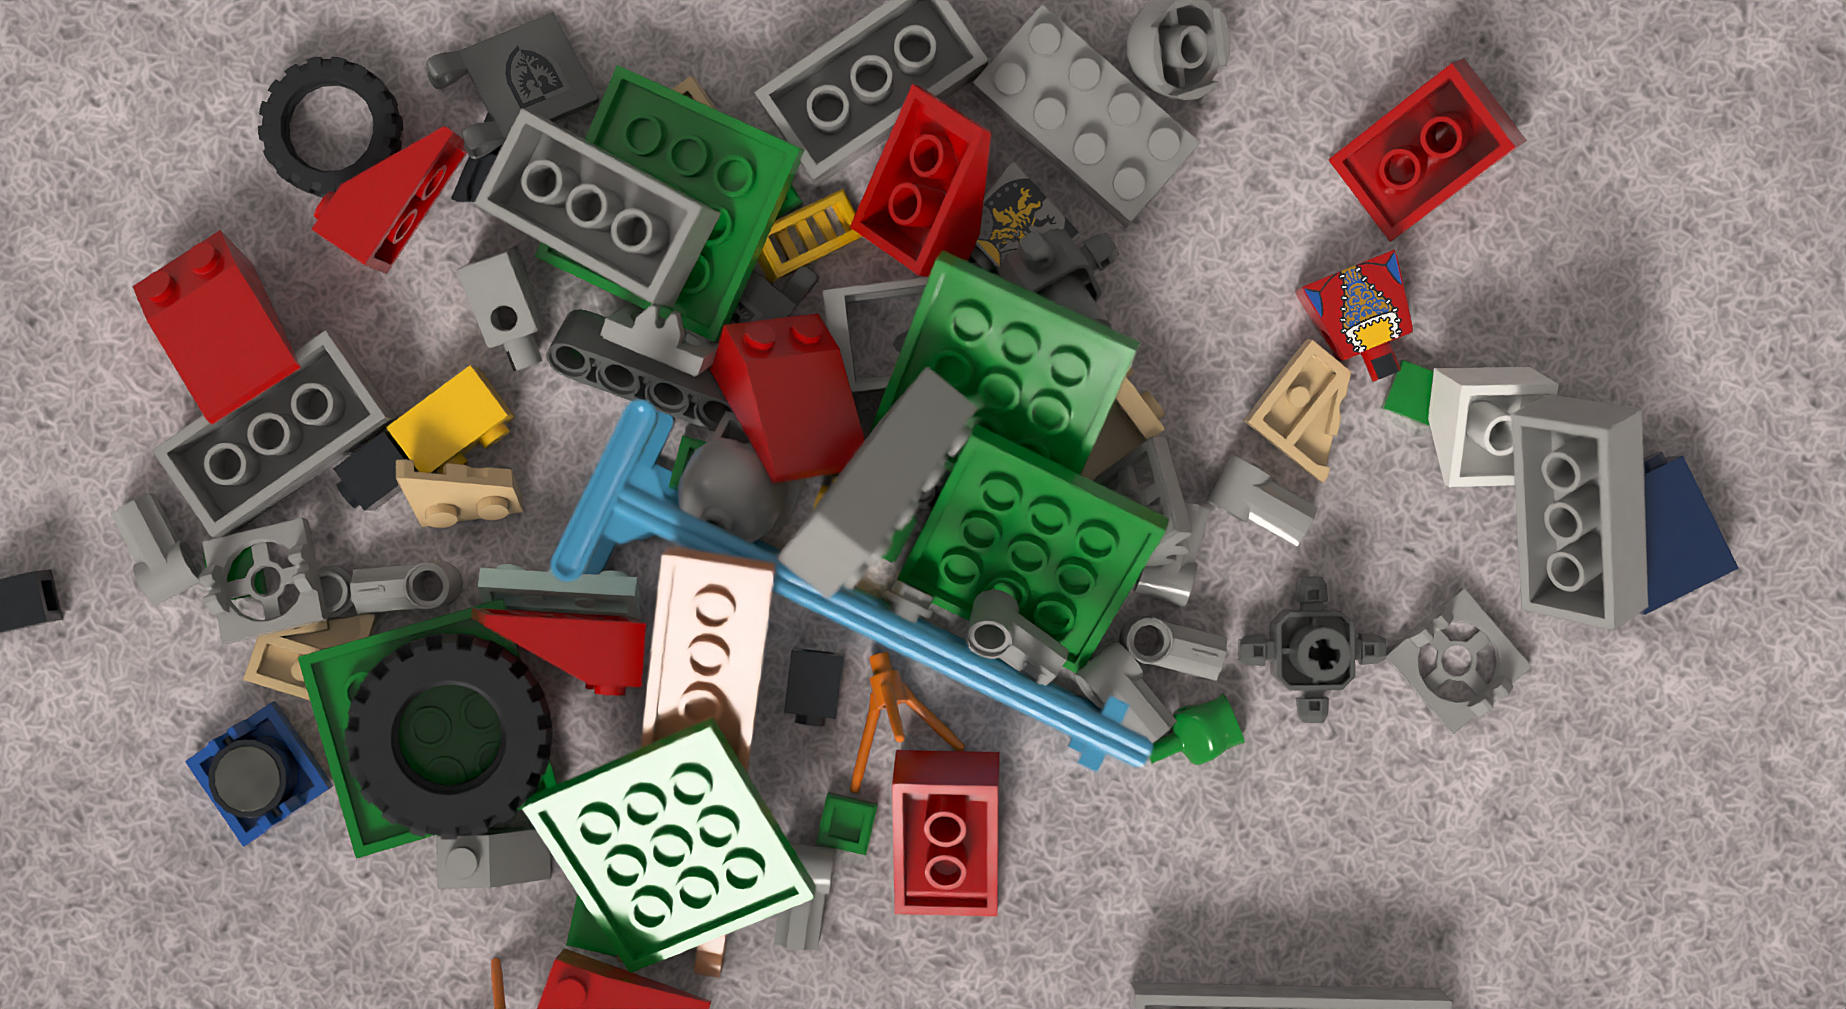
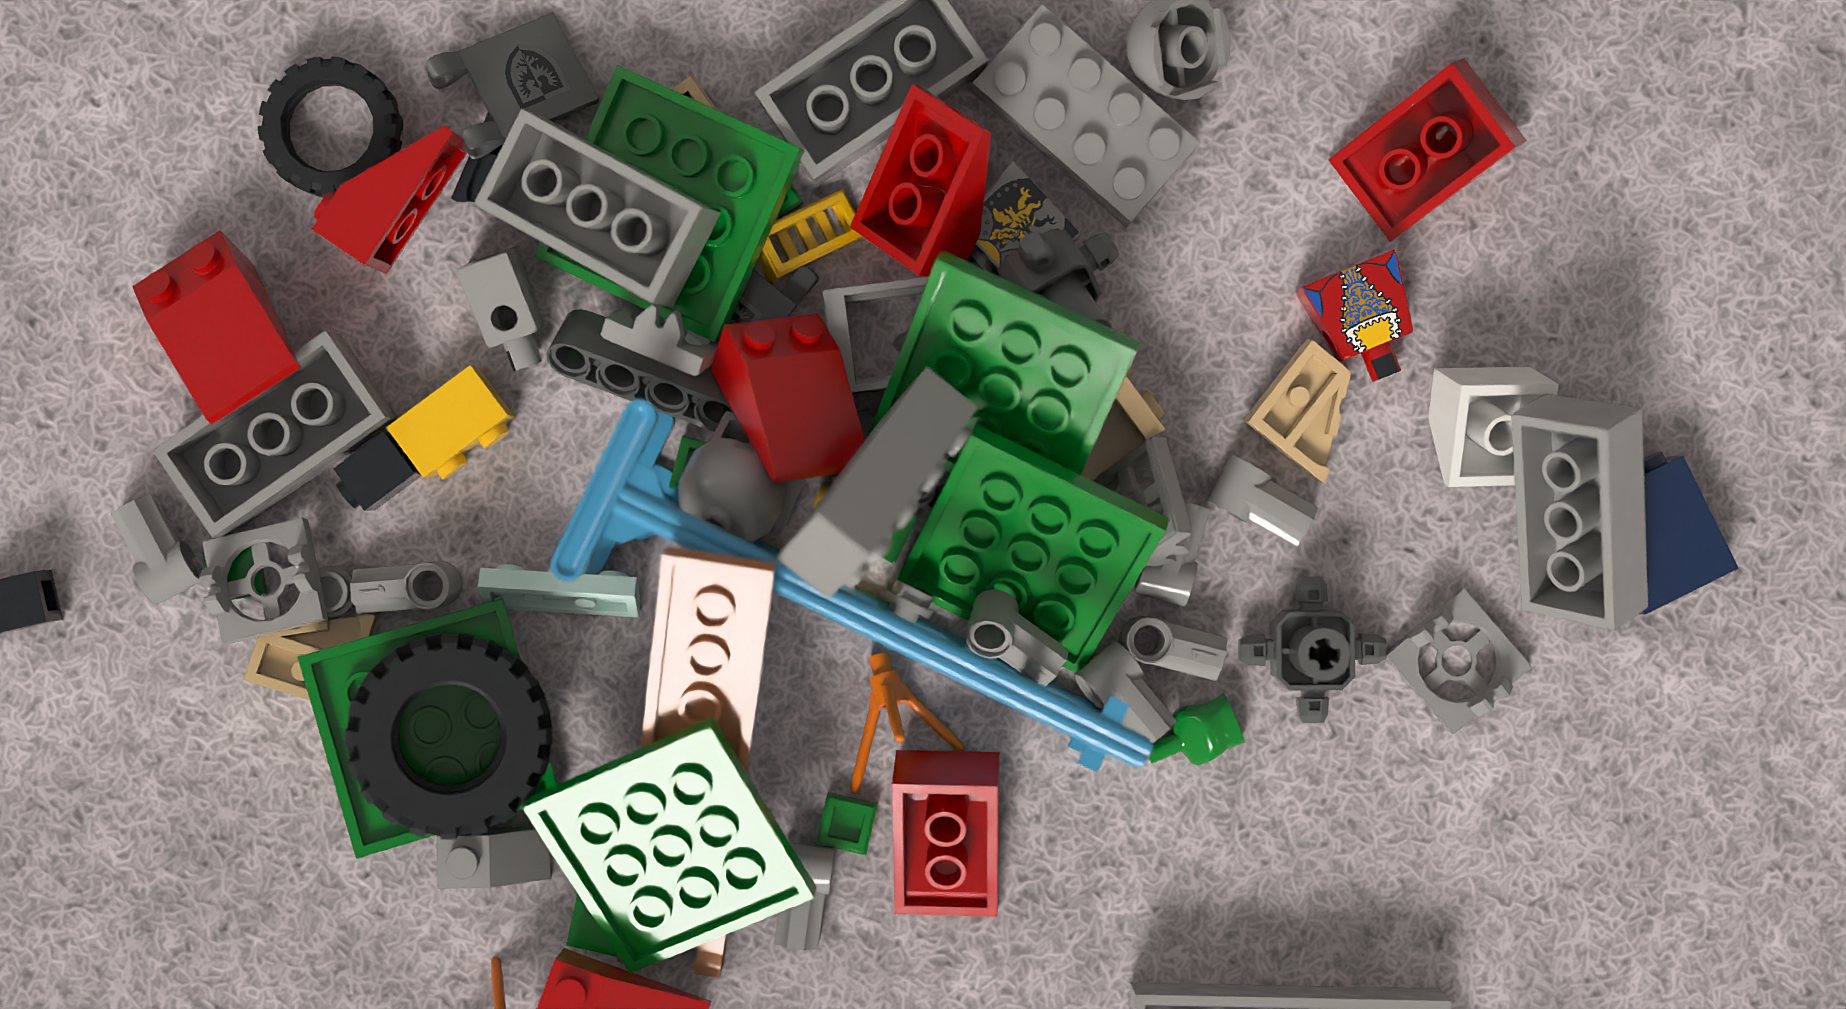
(259, 773): piece -> none
(459, 493): tan wing -> none
(591, 647): red slope -> none
(814, 685): black brick -> none
(1410, 393): green tile -> none

